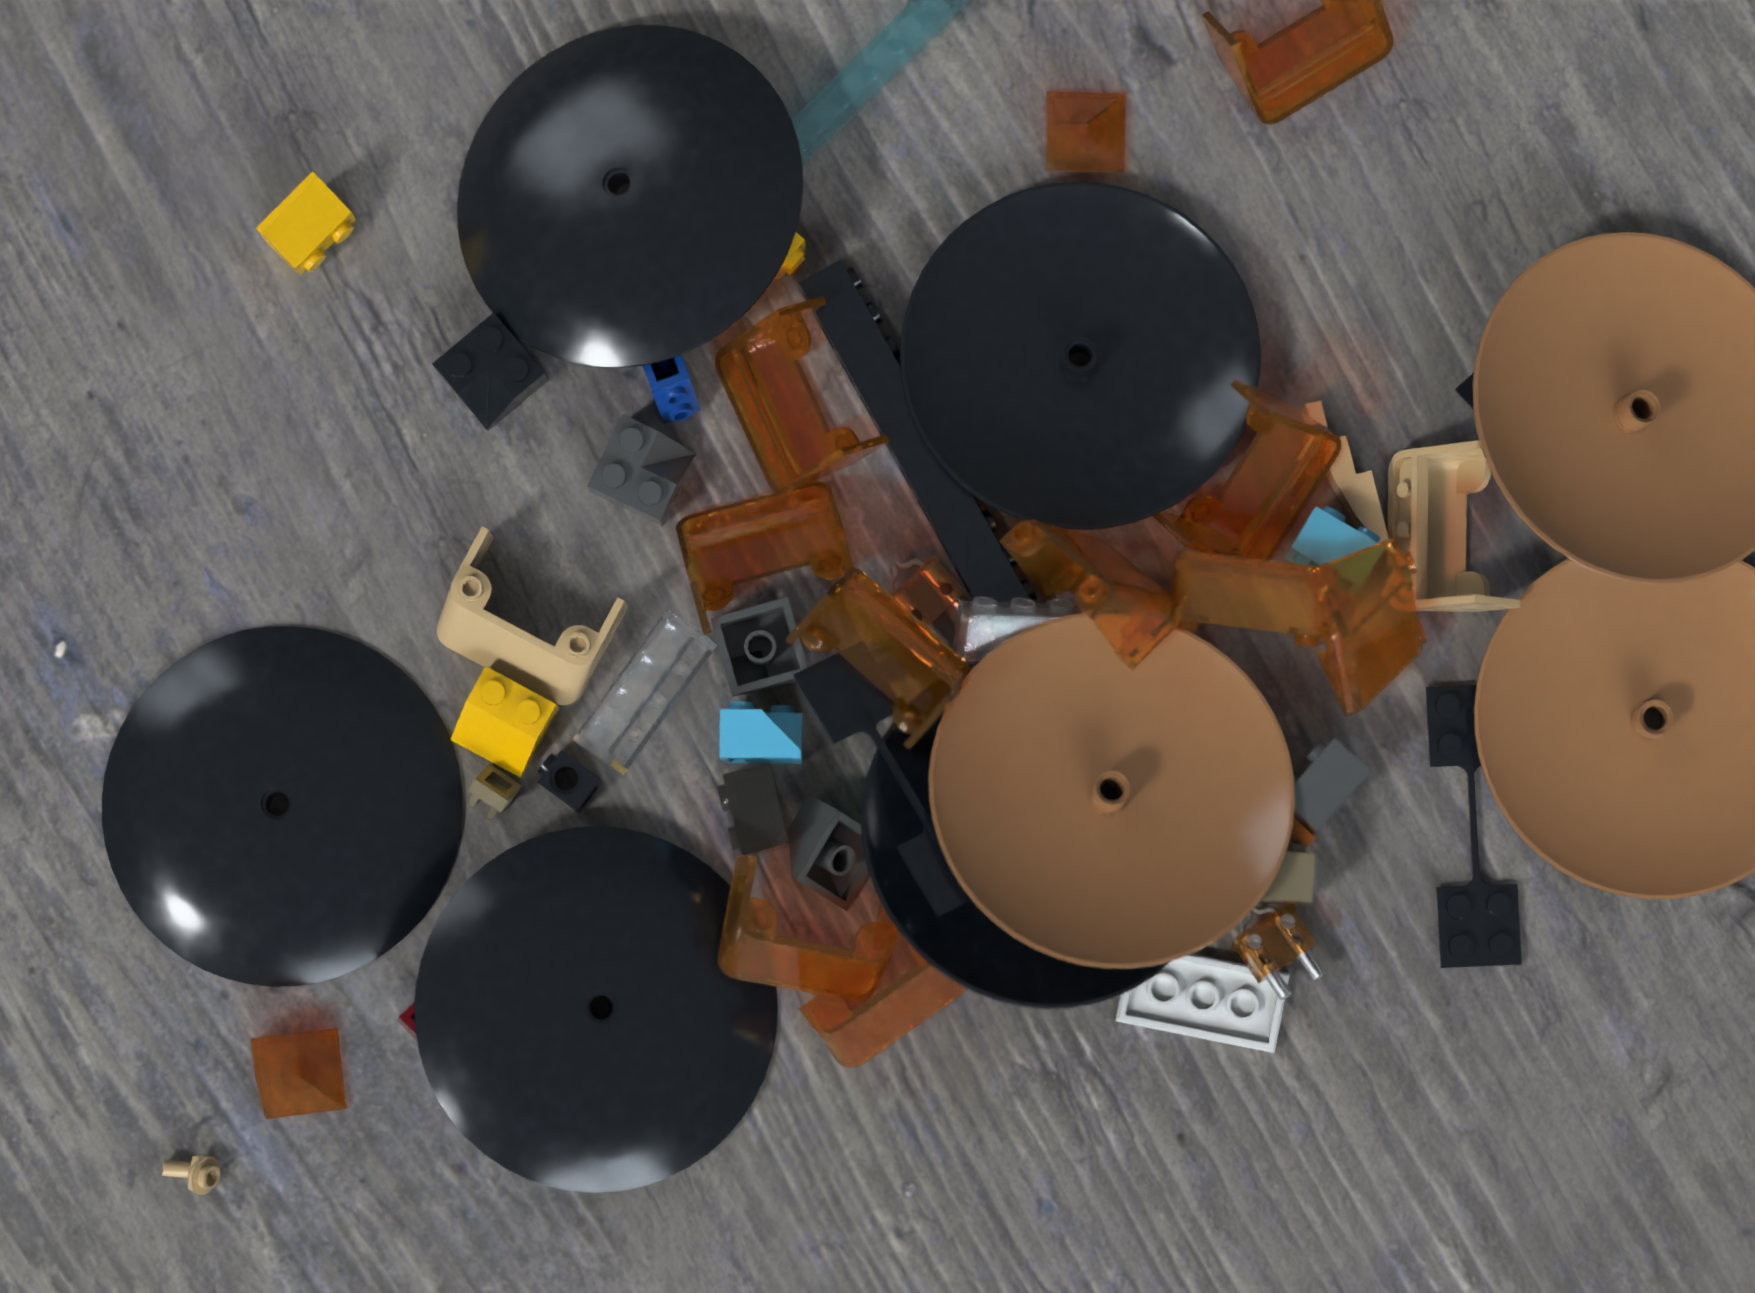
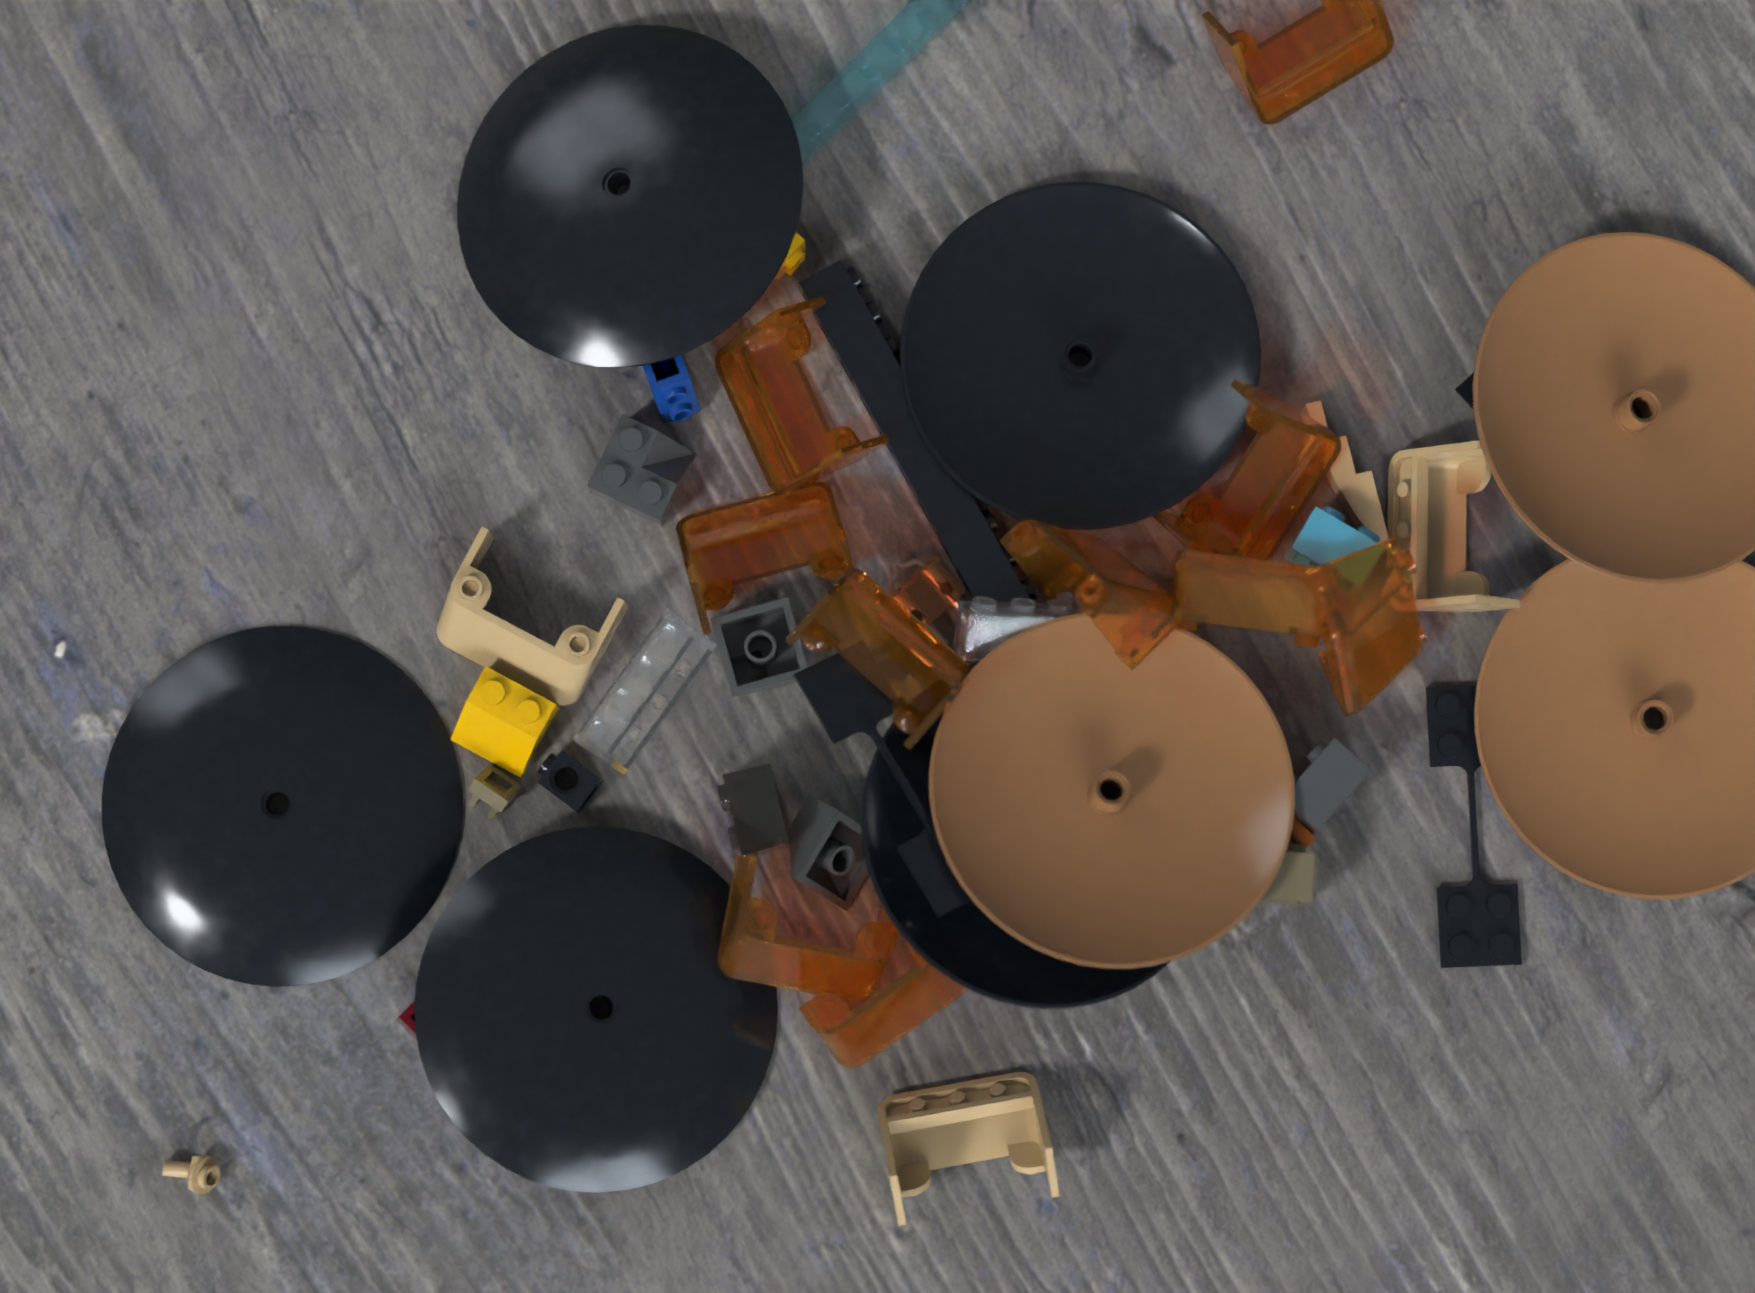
(299, 1073): clear orange slope -> none
(307, 224): yellow slope -> none
(490, 371): black slope -> none
(760, 736): medium azure slope -> none
(964, 1126): none -> tan windscreen
(1085, 131): clear orange slope -> none
(1207, 1002): white tile -> none
(1275, 945): clear orange piece -> none

